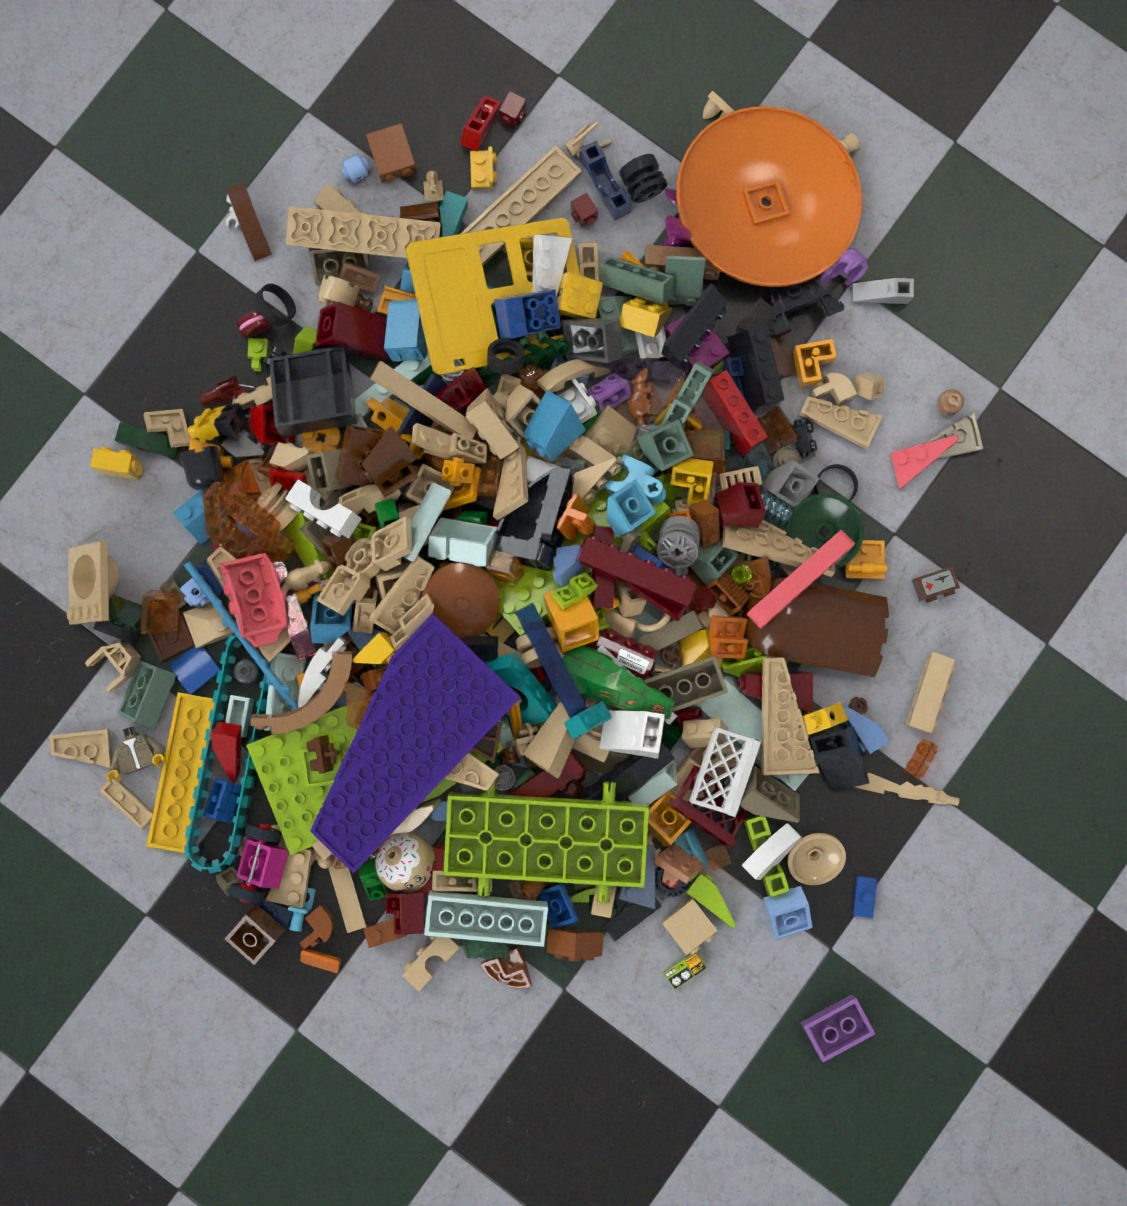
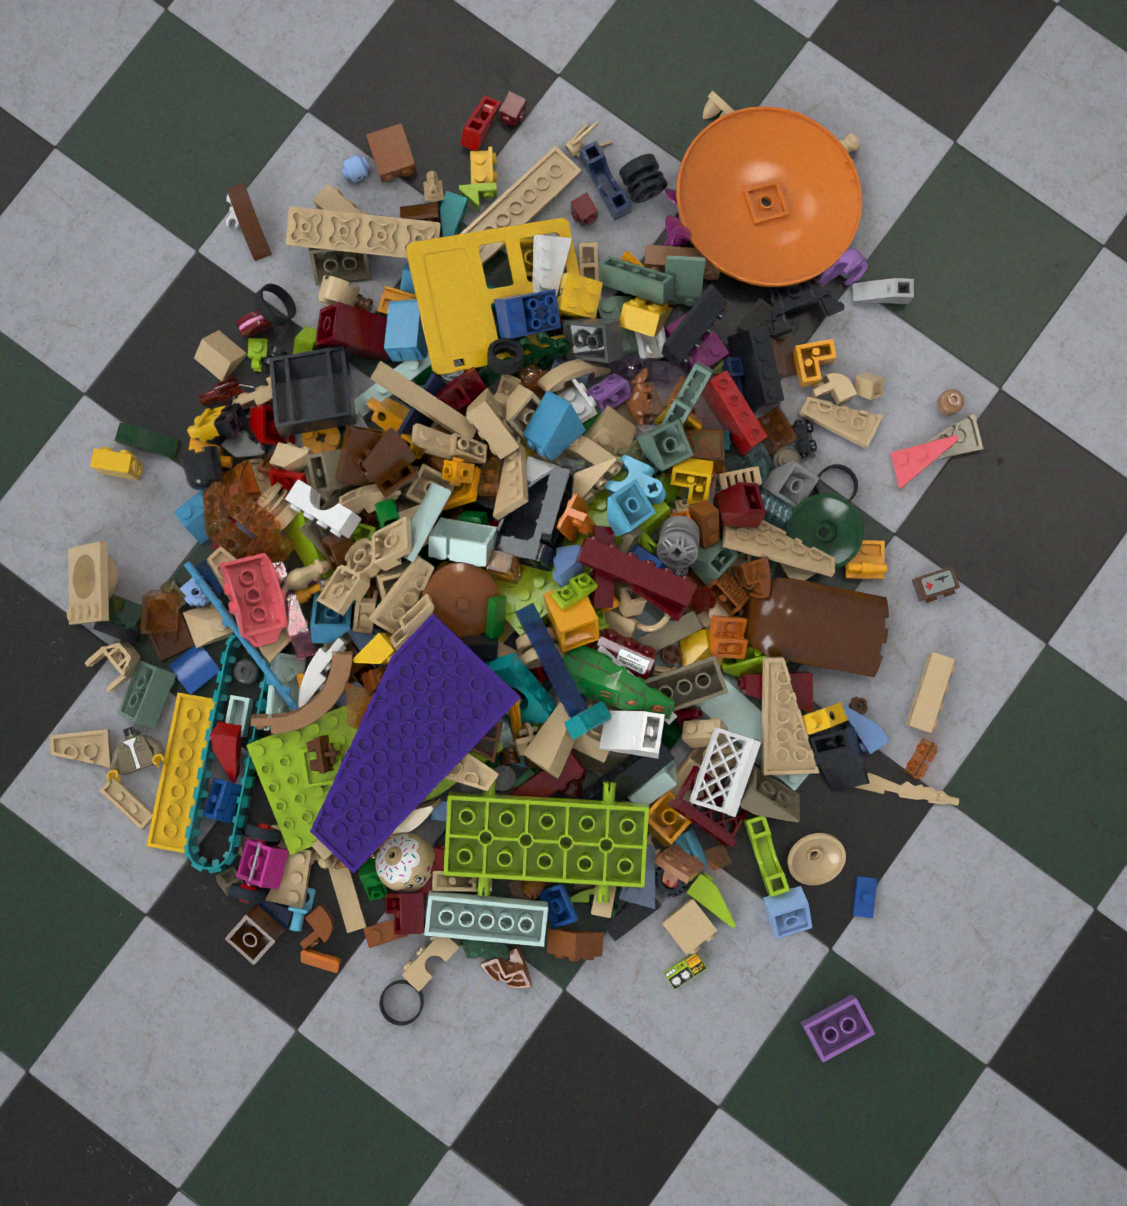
(170, 421): tan plate -> none
(219, 355): none -> tan slope
(359, 276): medium nougat plate -> none
(389, 1019): none -> black tyre
(476, 191): none -> lime slope
(495, 616): none -> green slope
(736, 574): clear neon green bush -> none
(771, 852): white slope -> none
(800, 579): coral beam -> none

